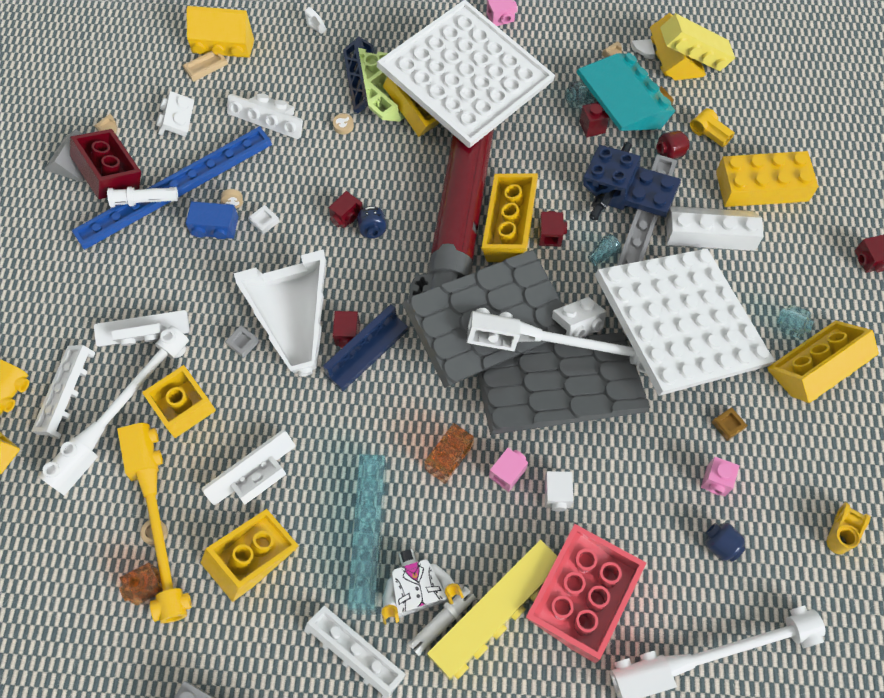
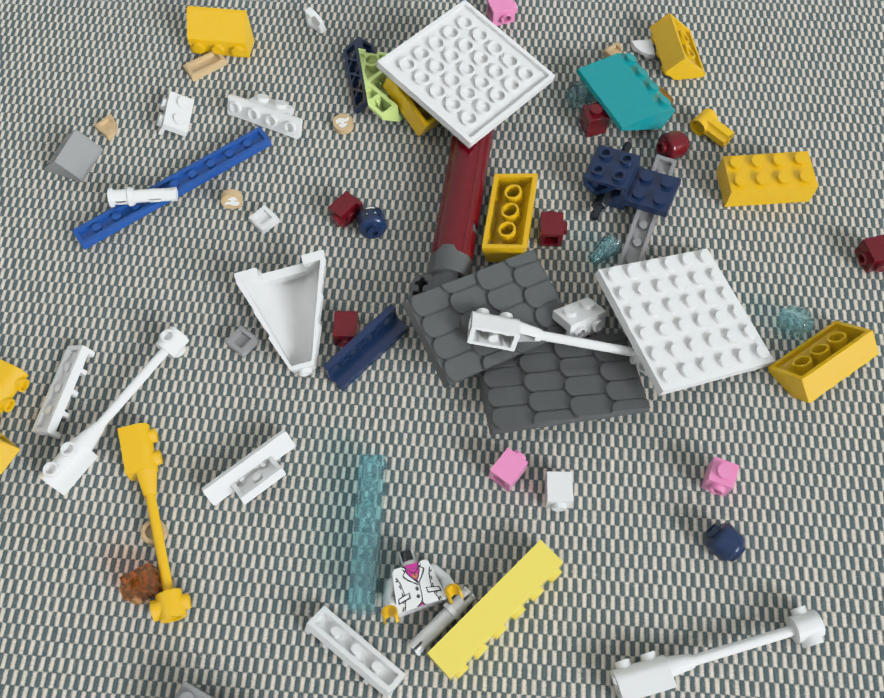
(104, 162): dark red brick -> none
(139, 328): white bracket -> none
(179, 401): yellow brick -> none
(212, 220): blue brick -> none
(248, 554): yellow slope -> none
(449, 453): clear orange brick -> none
(586, 593): coral slope -> none
(697, 42): light yellow brick -> none
(714, 228): white slope -> none
(729, 424): pearl gold tile -> none
(849, 525): yellow piece -> none

